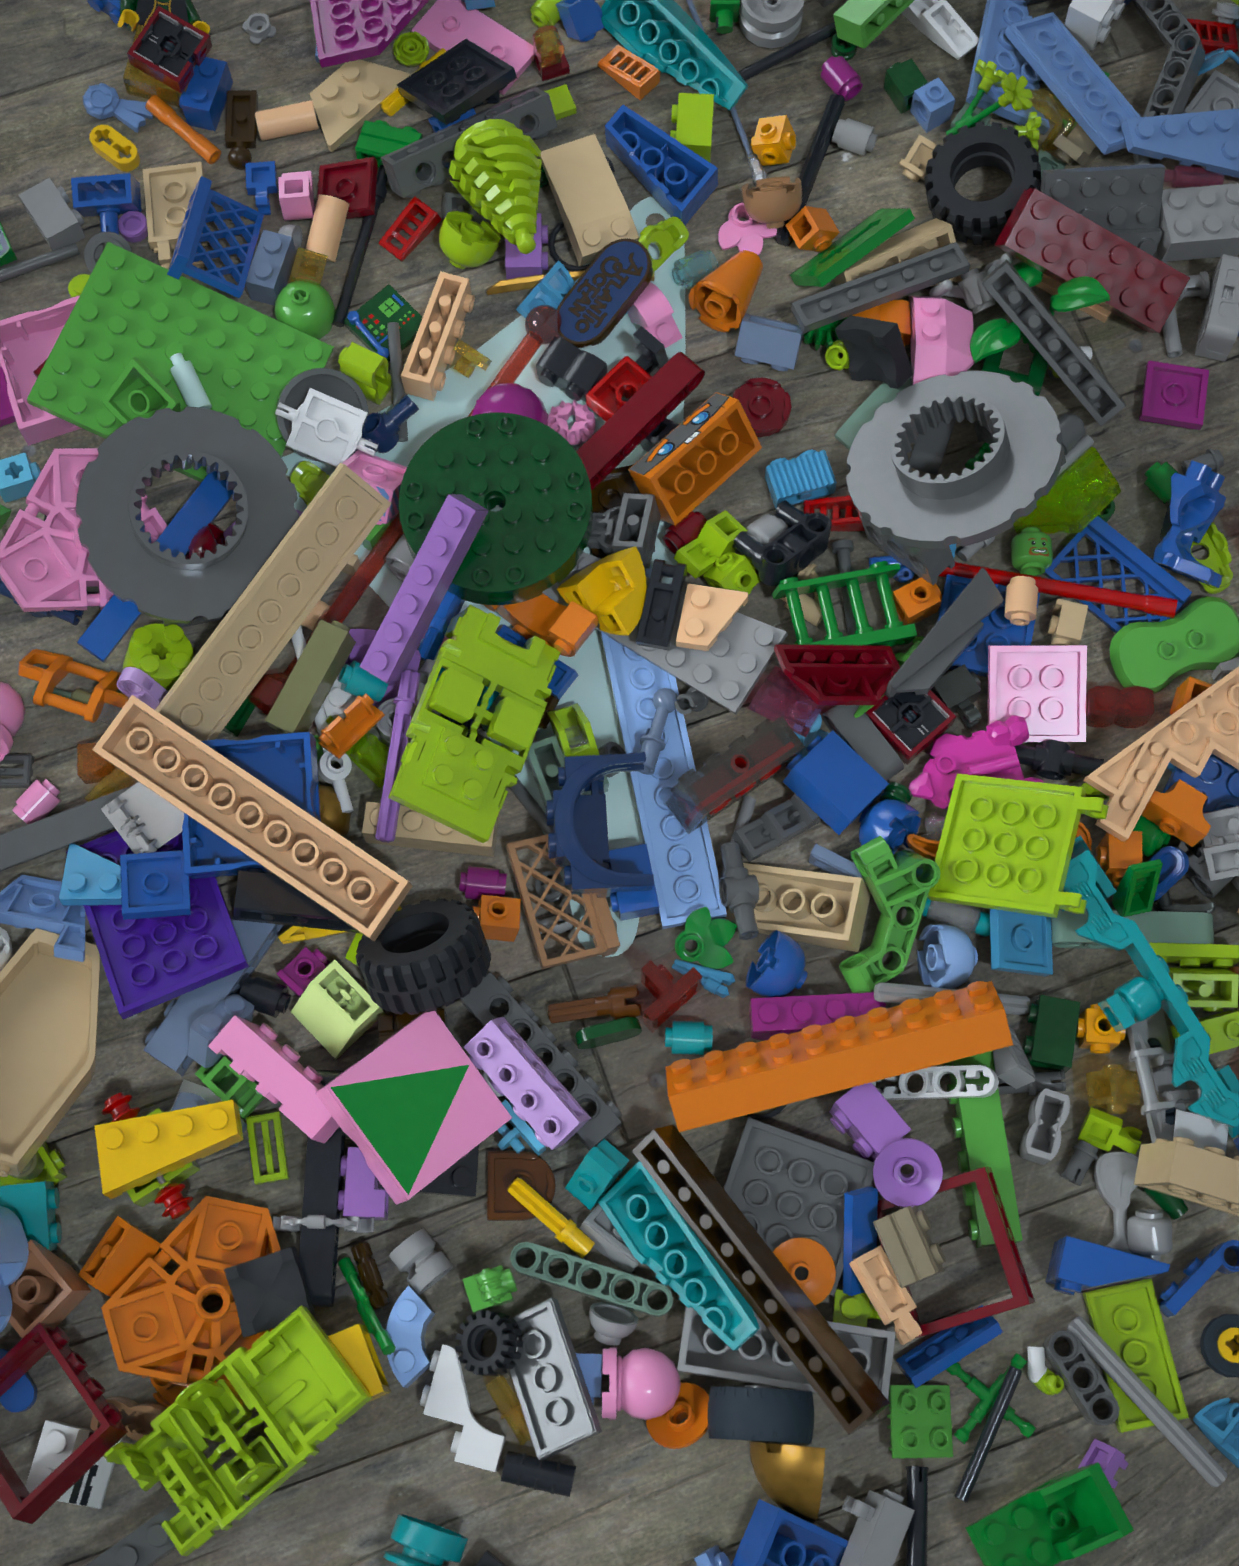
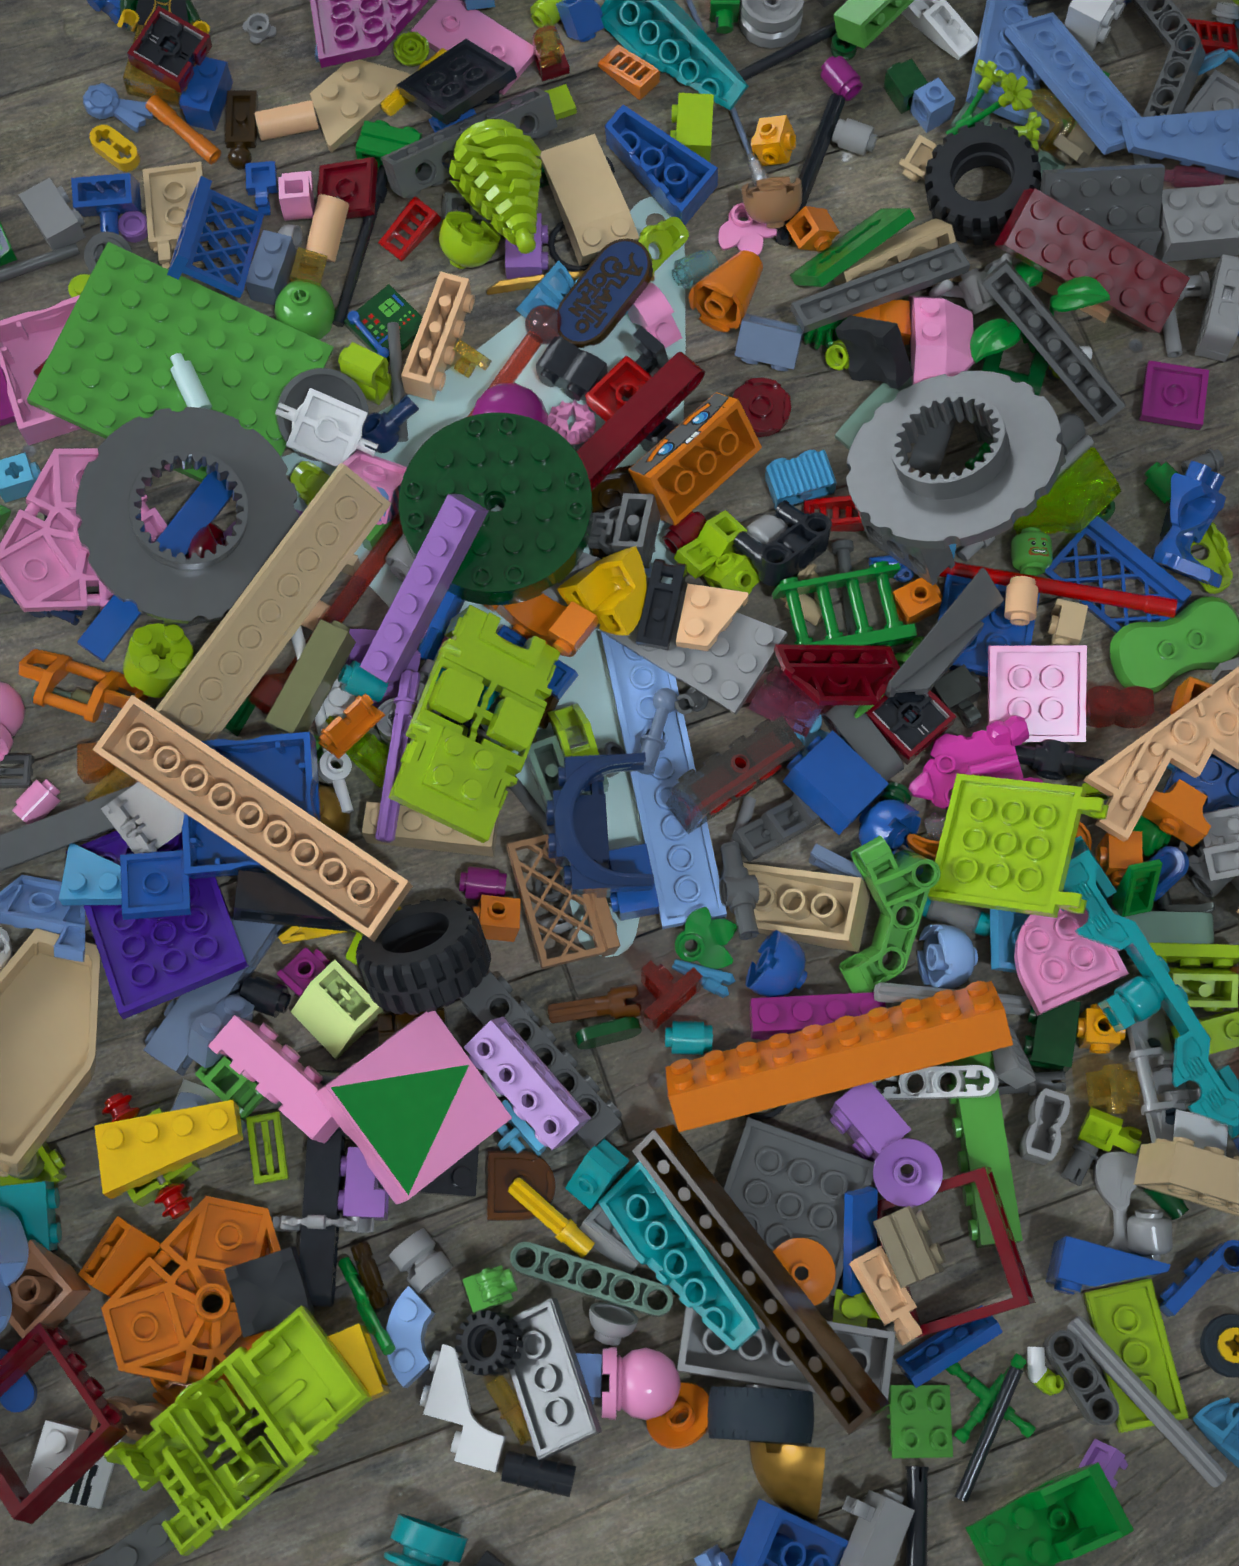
(138, 394): bright green slope -> none
(142, 686): lavender piece -> none
(1059, 964): none -> bright pink plate

